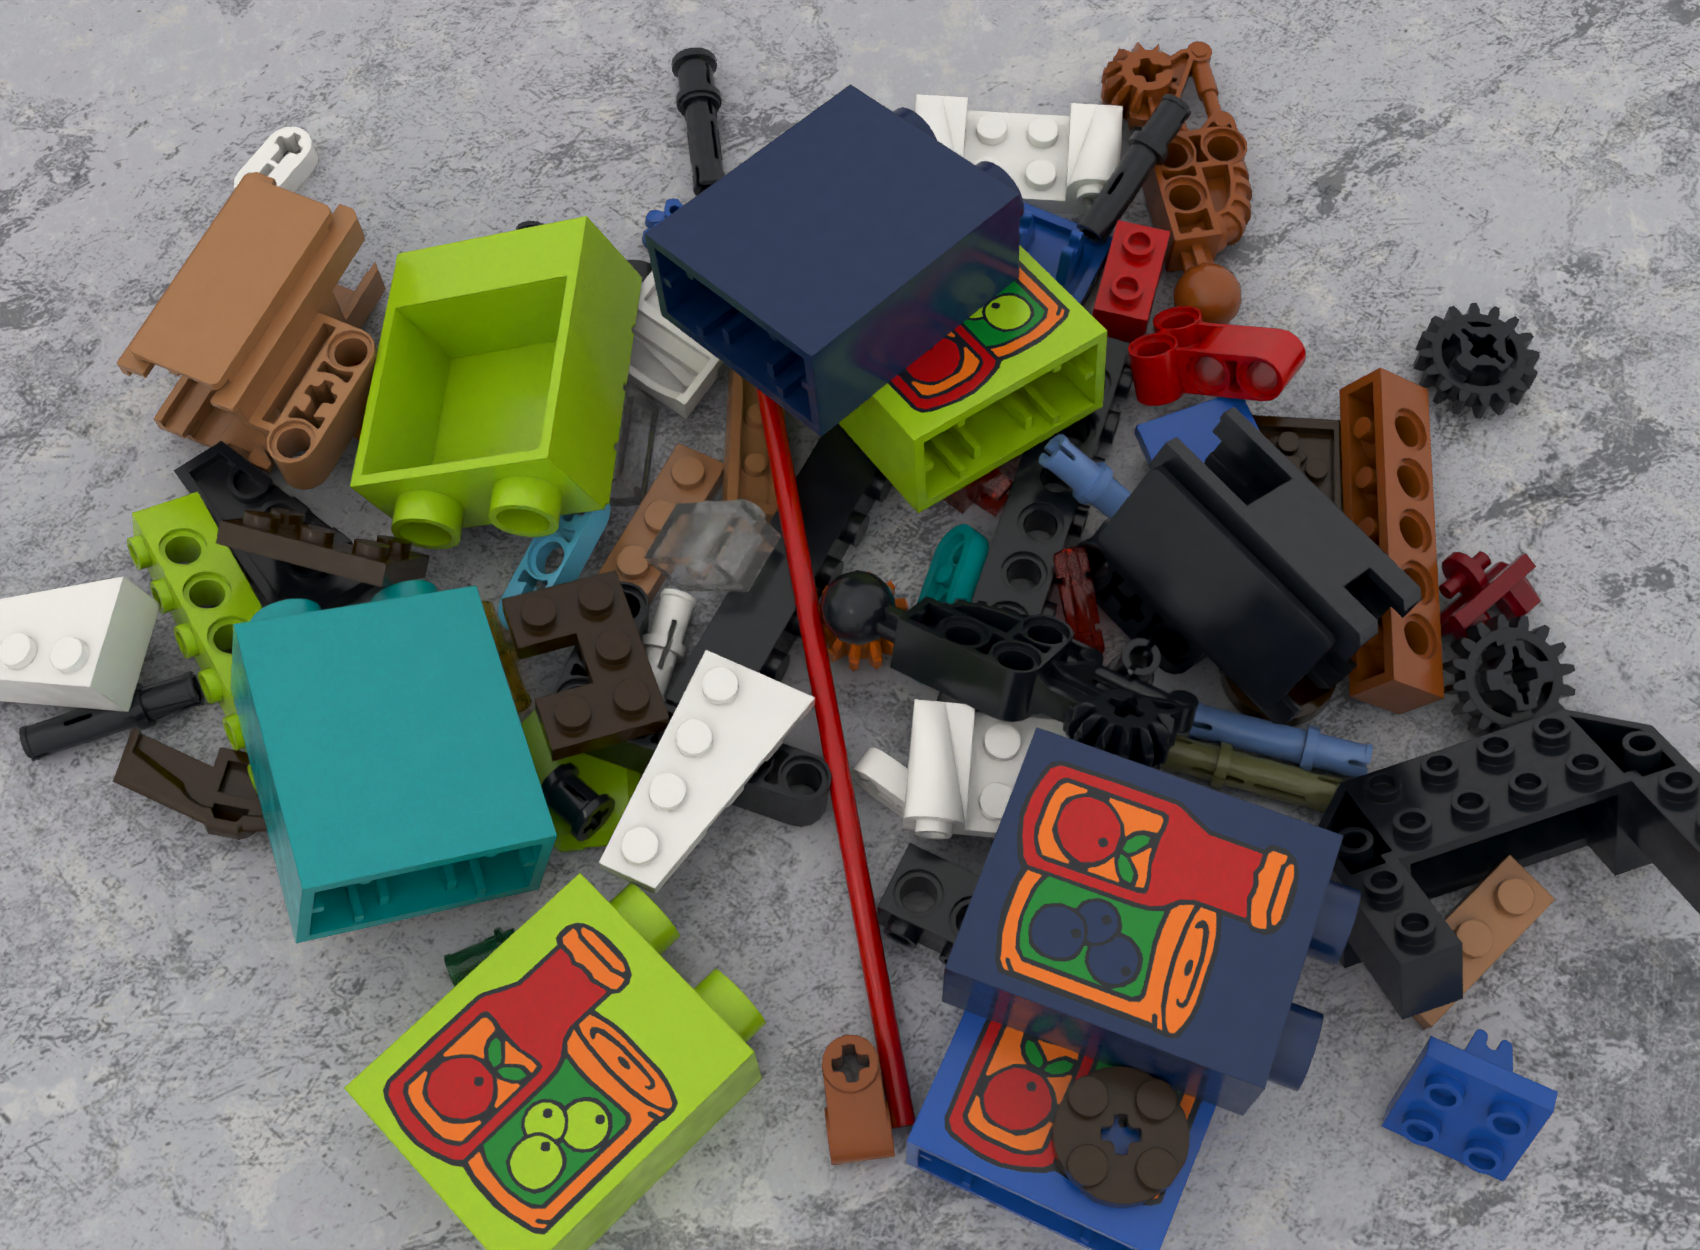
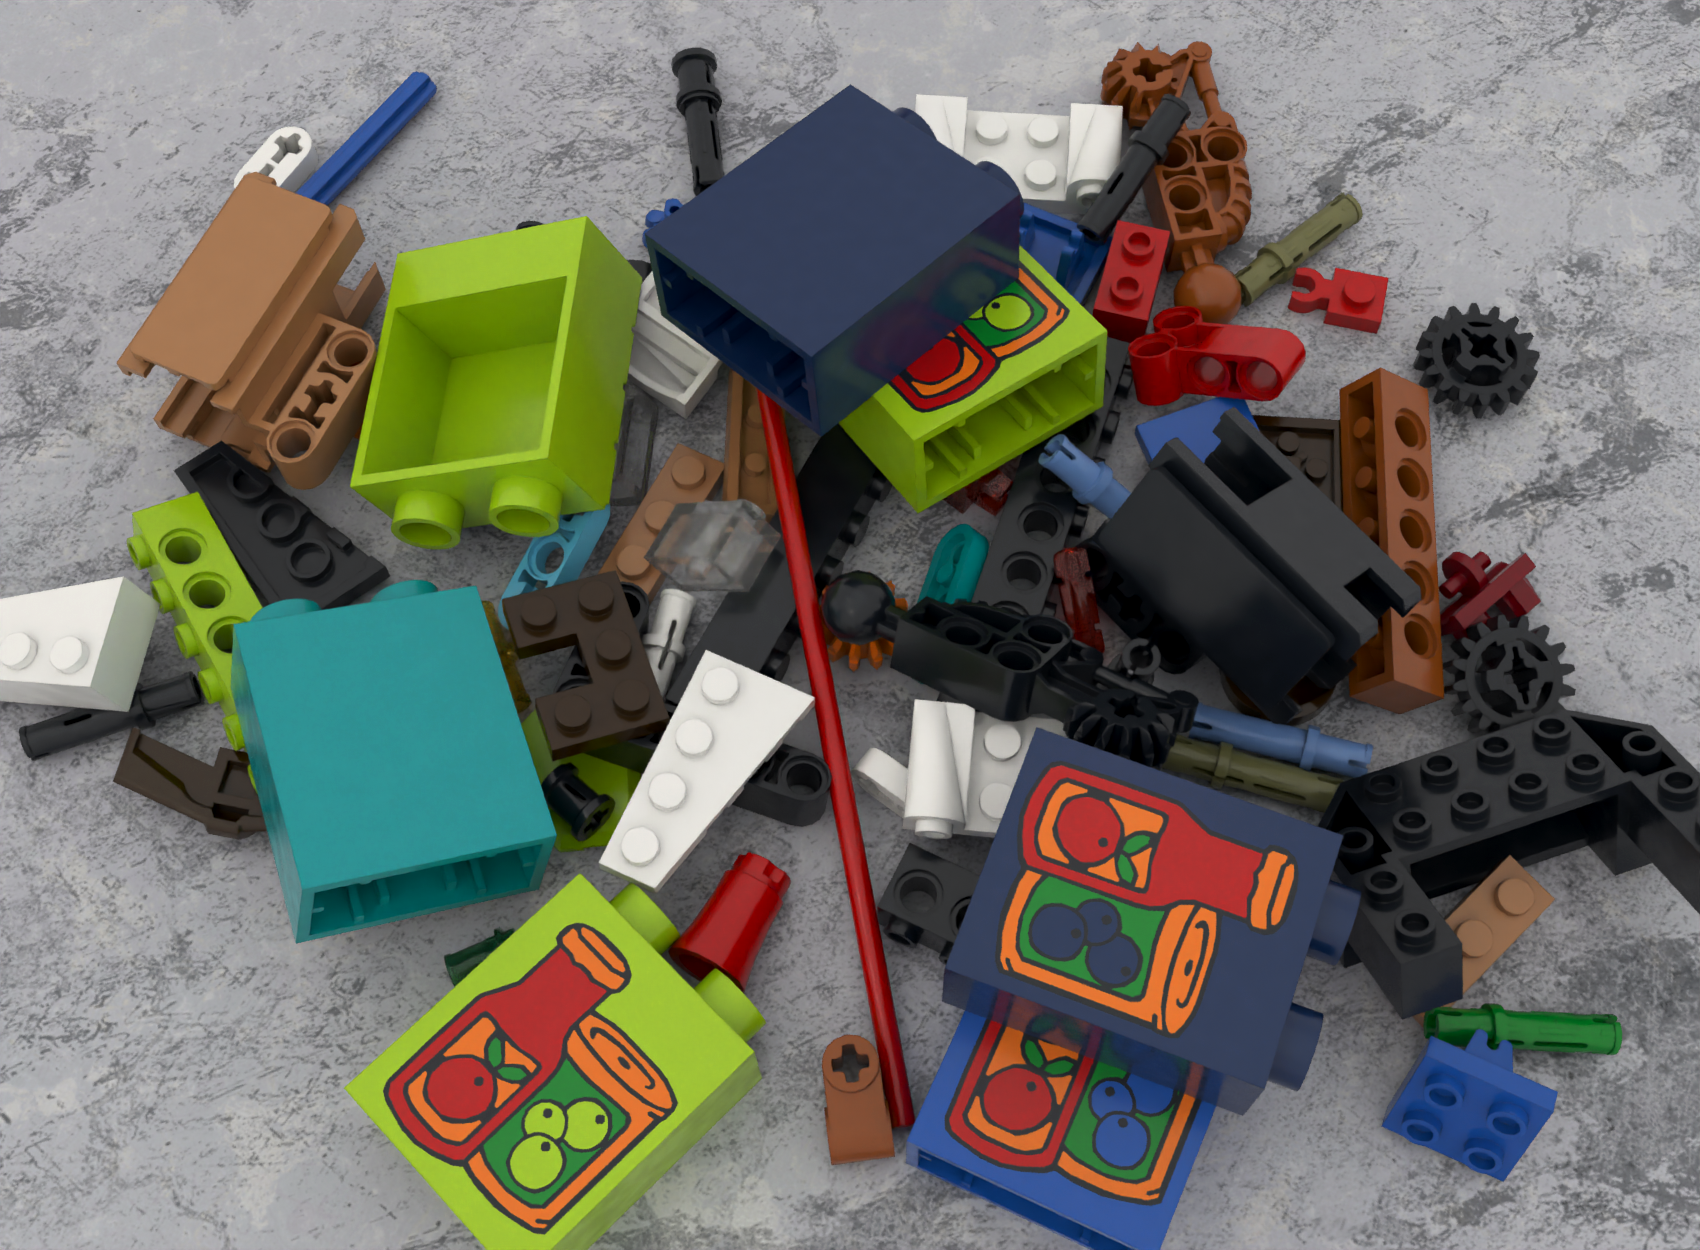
(289, 539): dark brown plate -> none
(369, 139): none -> blue axle
(733, 921): none -> red plant
(1090, 1162): dark brown plate -> none
(1278, 261): none -> olive pin
(1349, 298): none -> red plate
(1526, 1029): none -> green pin

